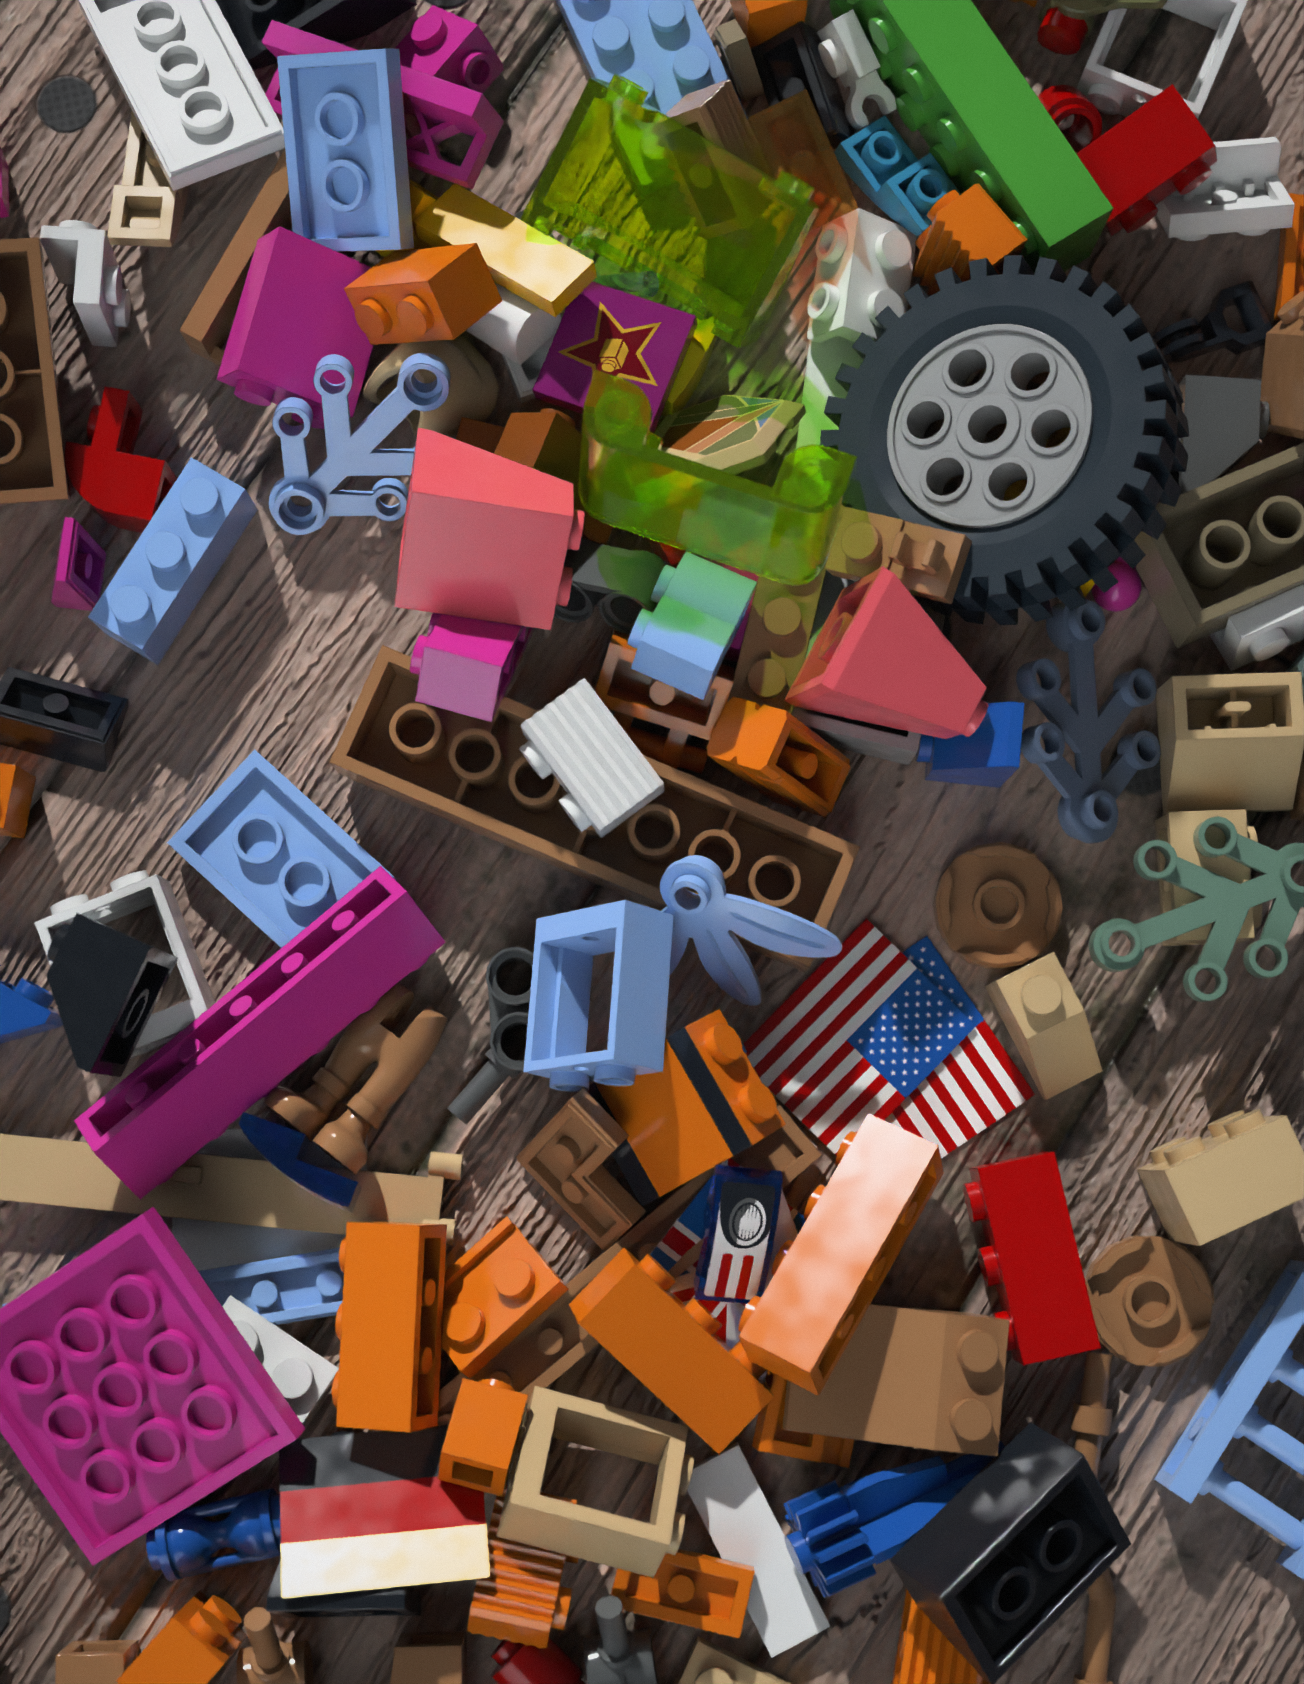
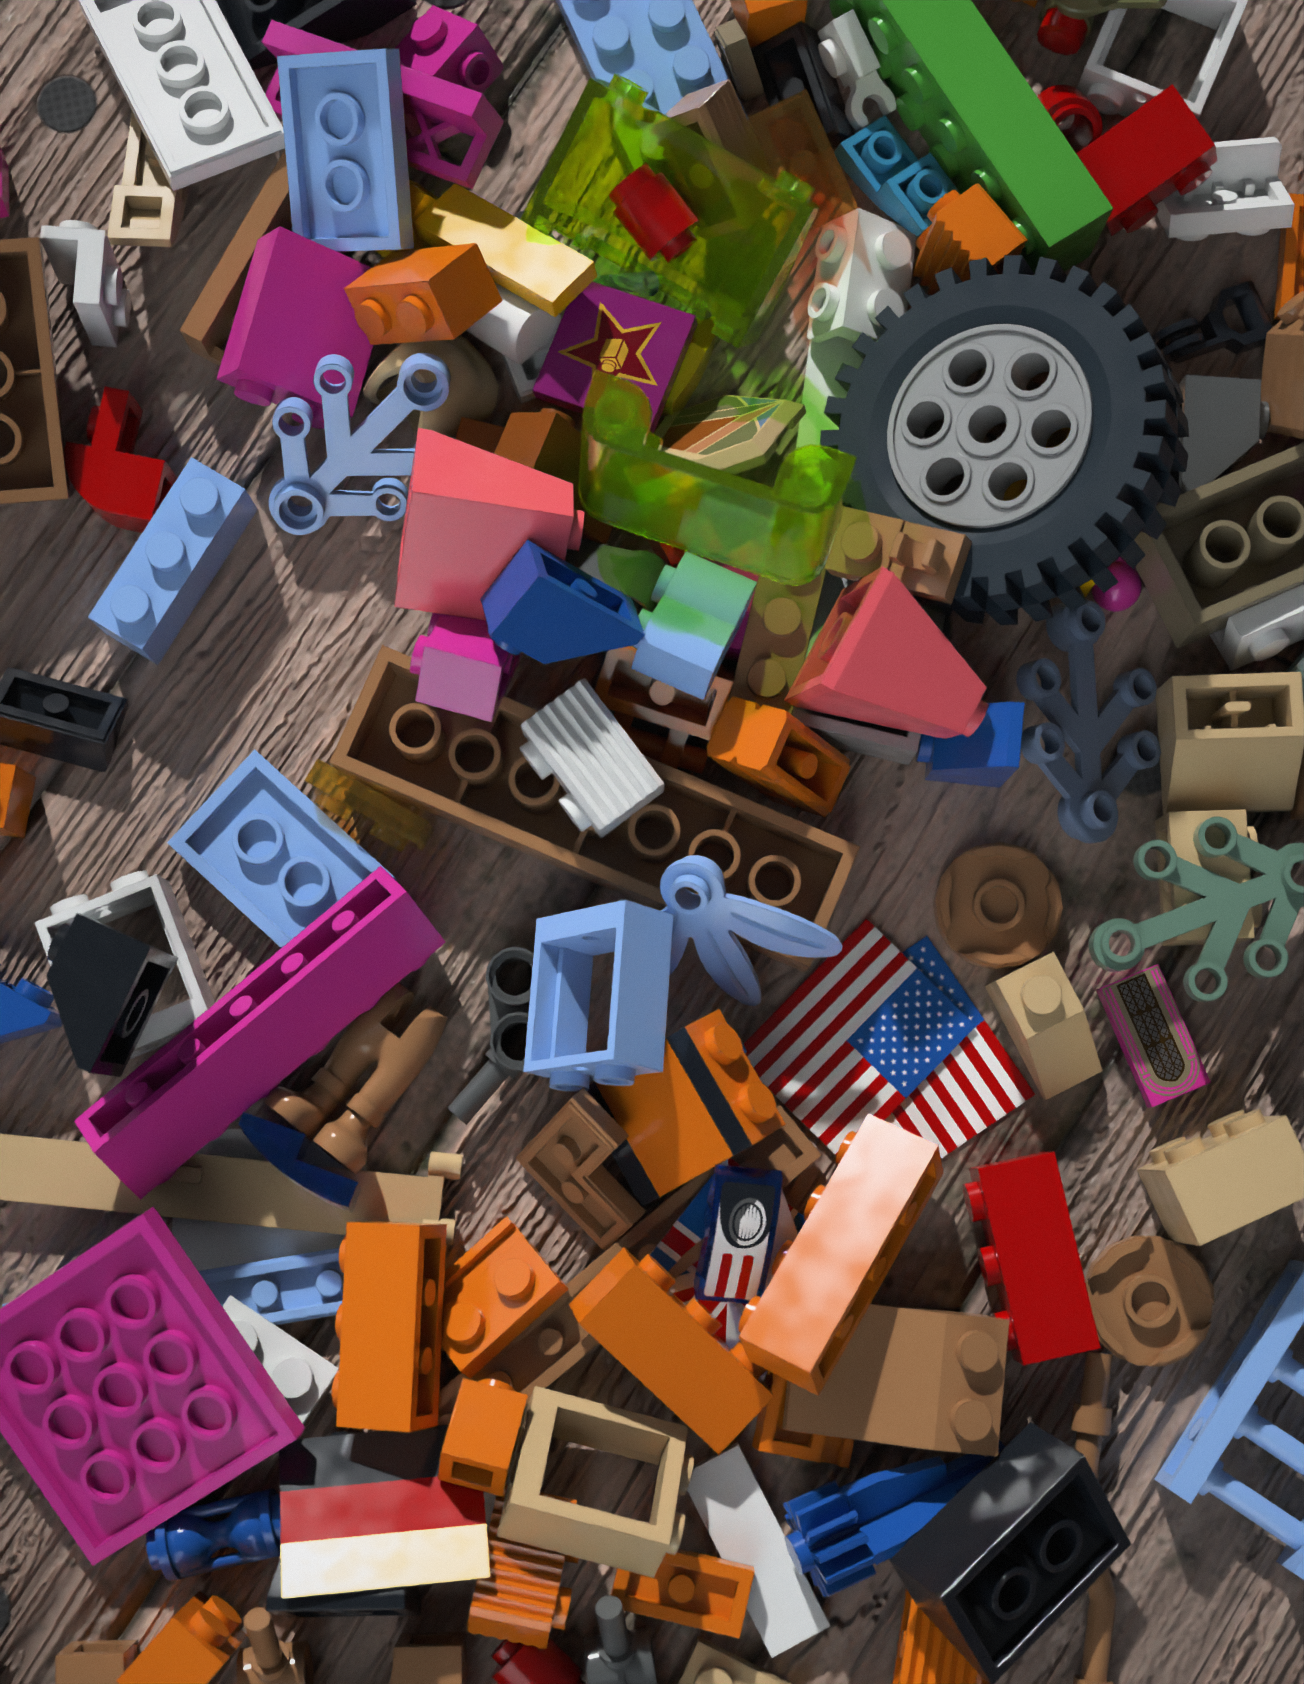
(78, 568): dark pink slope -> none
(343, 795): none -> clear yellow plate
(556, 609): none -> blue slope
(654, 214): none -> red brick
(1153, 1036): none -> tile

